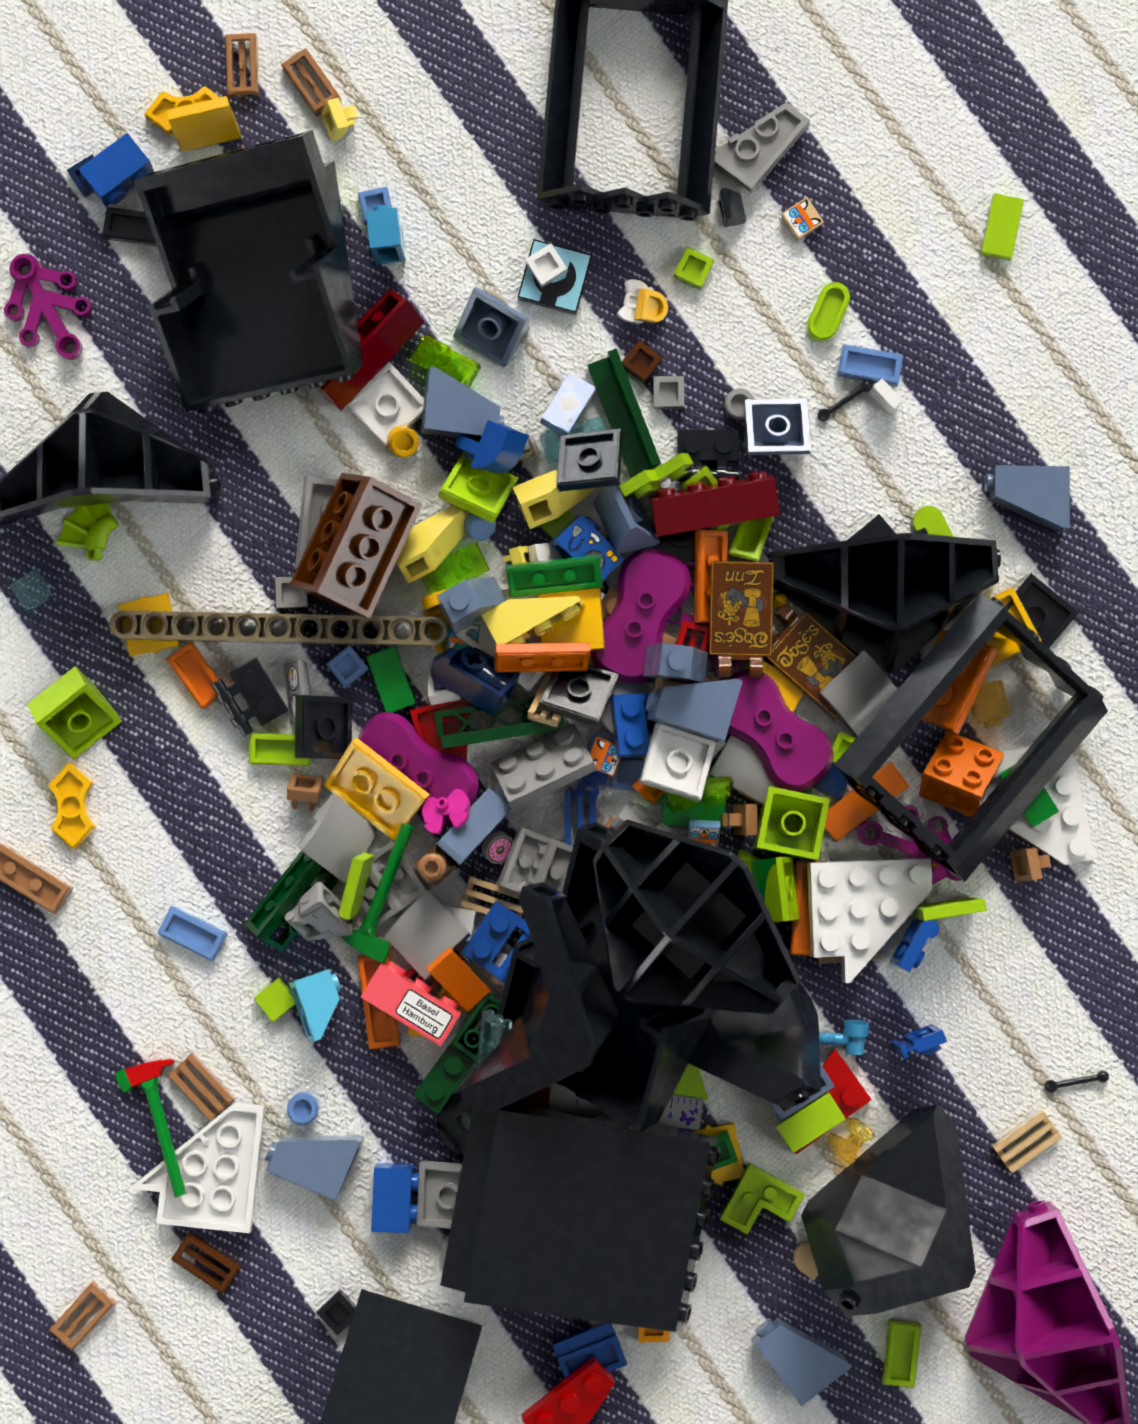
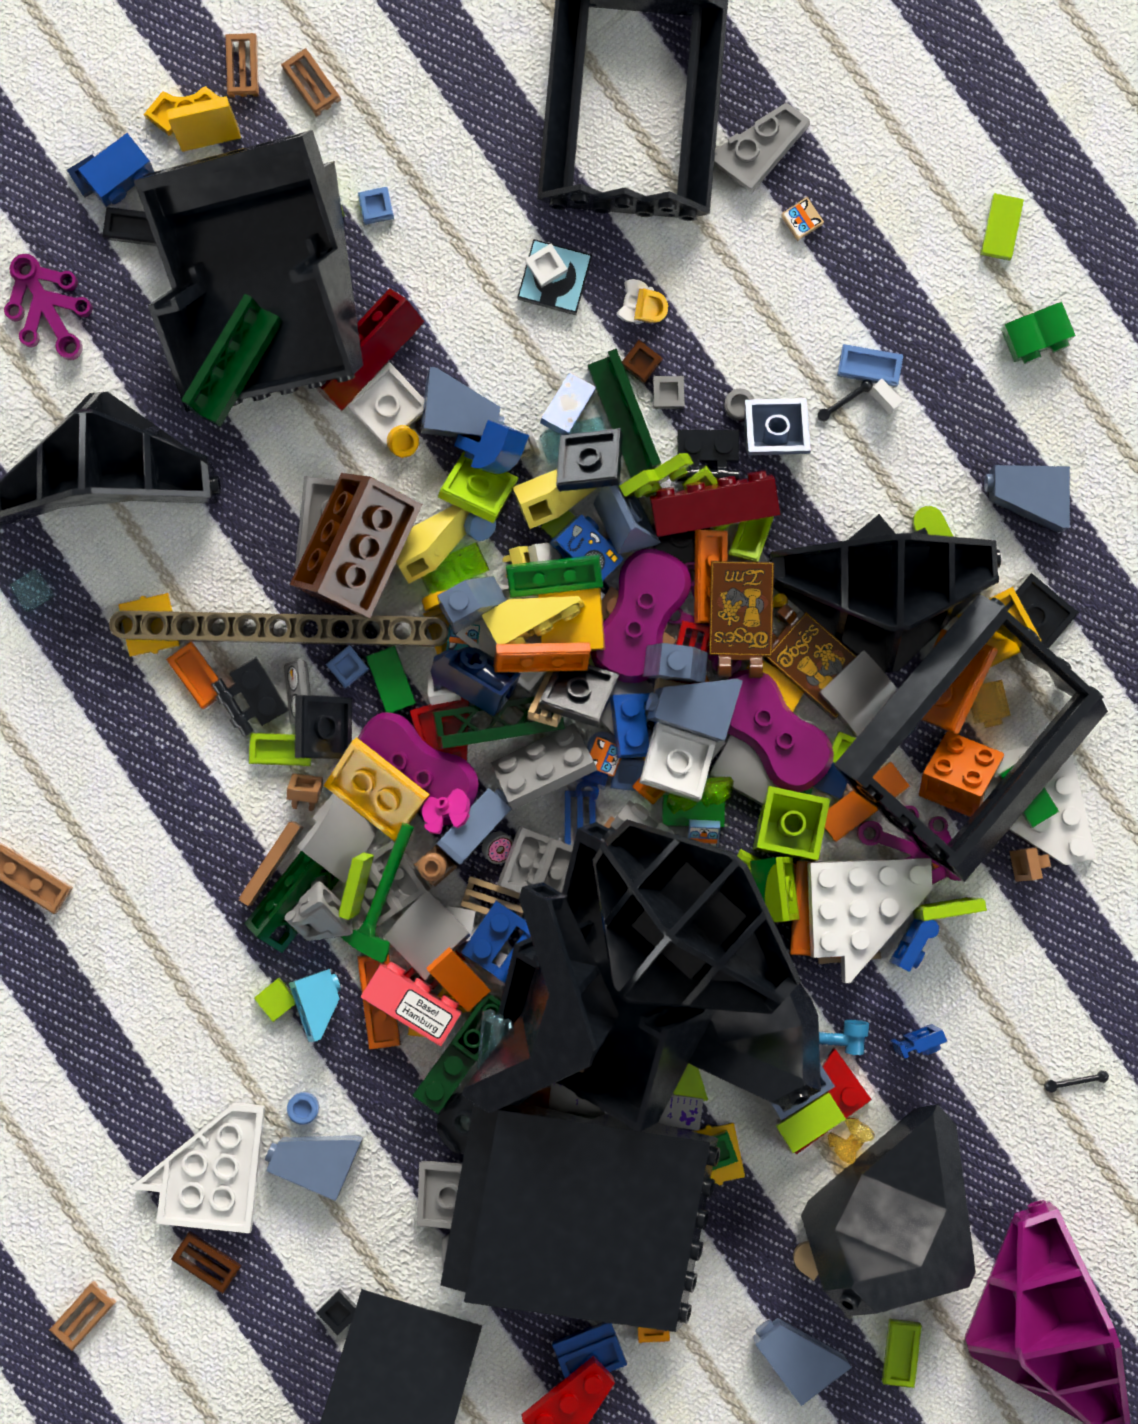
(72, 818): yellow tile -> none
(73, 713): lime slope -> none
(88, 529): lime arm -> none
(147, 1077): green piece -> none
(191, 1093): medium nougat tile -> none
(192, 933): medium blue tile -> none
(234, 363): none -> dark green fence
(270, 863): none -> medium nougat tile
(288, 596): light grey tile -> none
(338, 118): light yellow tile -> none
(385, 235): dark azure brick -> none
(393, 1198): blue brick -> none
(439, 355): clear neon green slope -> none
(491, 327): sand blue slope -> none
(693, 268): lime tile -> none
(731, 208): black slope -> none
(742, 819): medium nougat tile -> none
(759, 1190): lime plate -> none
(828, 312): lime tile -> none
(1032, 1152): tan tile -> none
(1038, 332): none -> green brick

